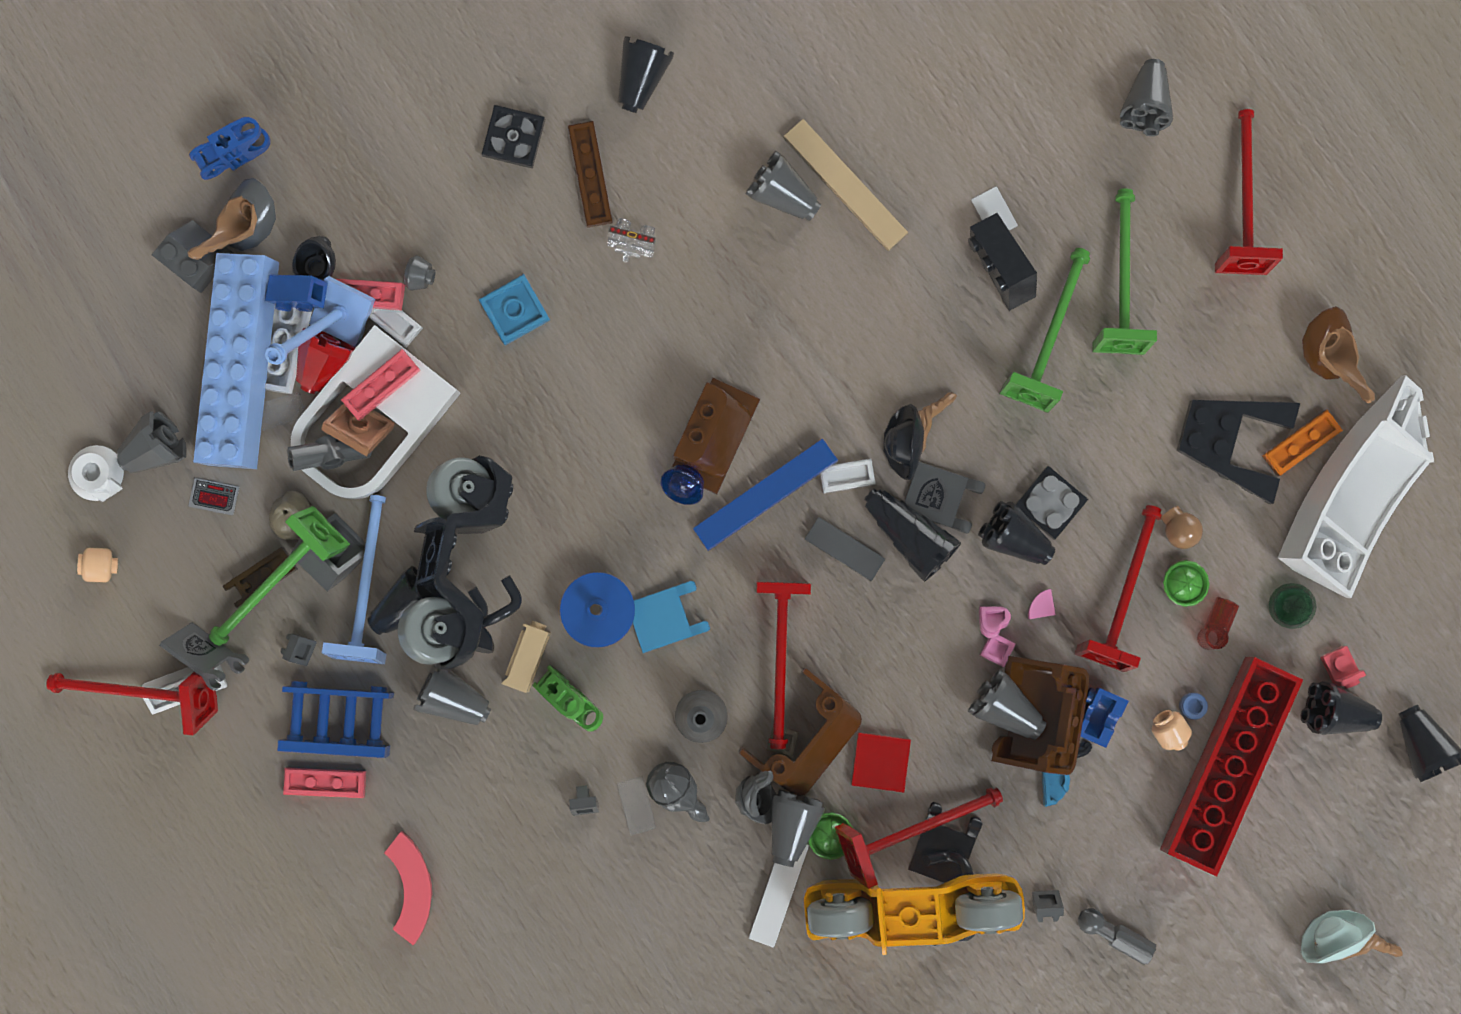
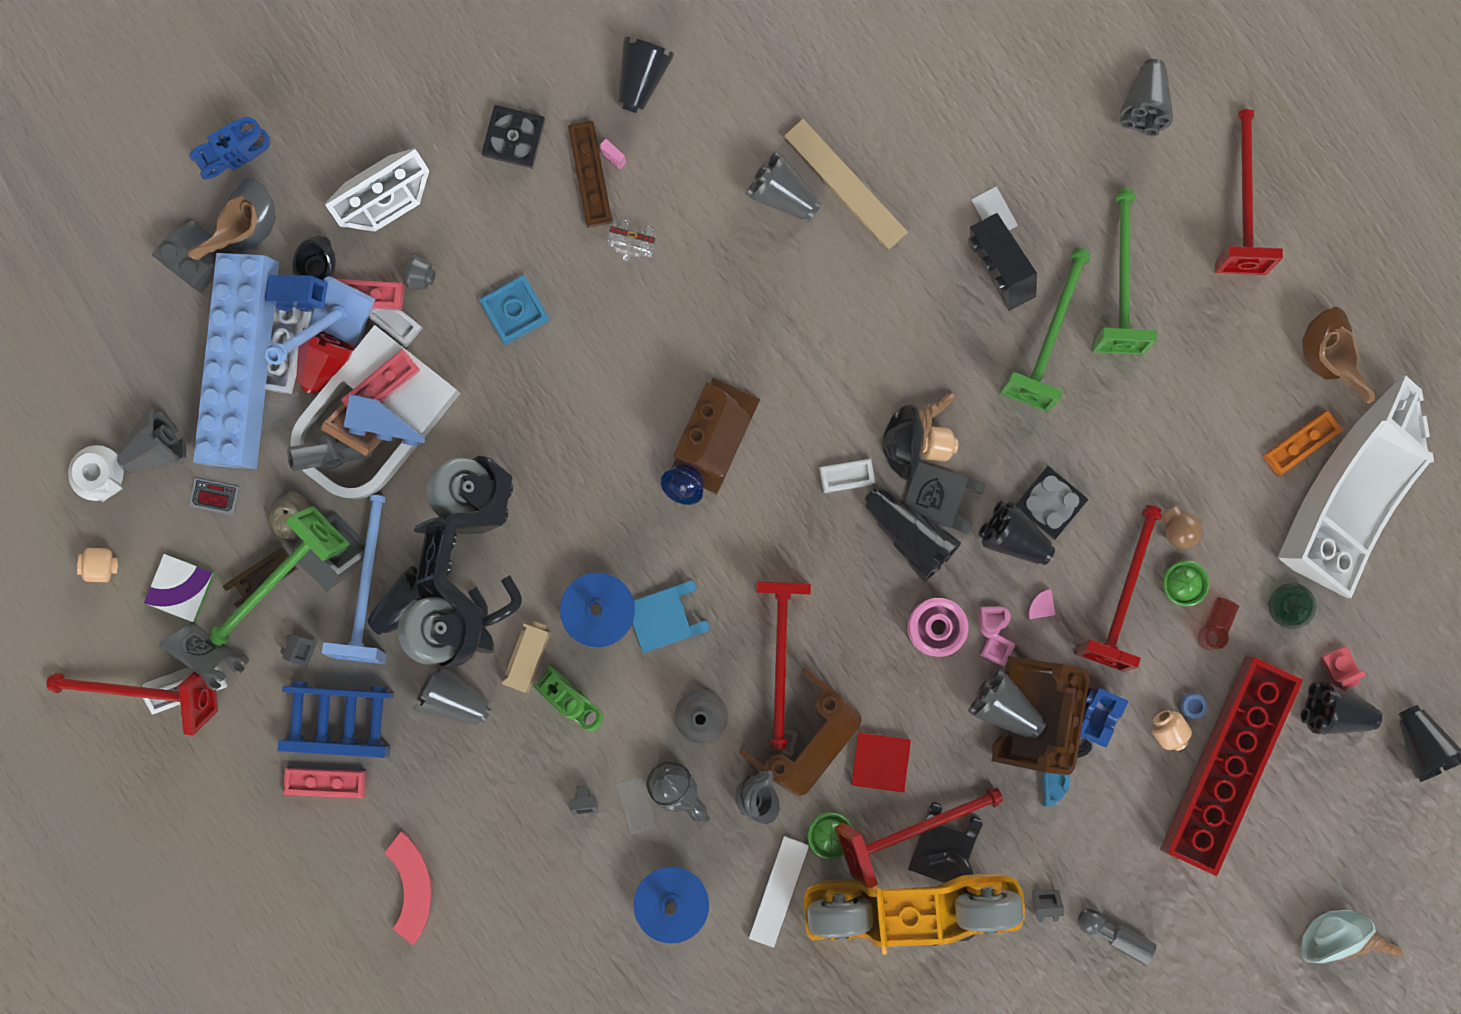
(179, 588): none -> tile
(373, 416): none -> medium blue slope
(380, 192): none -> white wedge
(612, 154): none -> bright pink tile
(671, 905): none -> blue piece
(765, 494): blue tile -> none
(793, 825): dark grey cone -> none
(844, 549): dark grey tile -> none
(940, 444): none -> light nougat head
(954, 623): none -> bright pink wheel
(1212, 432): black wing -> none

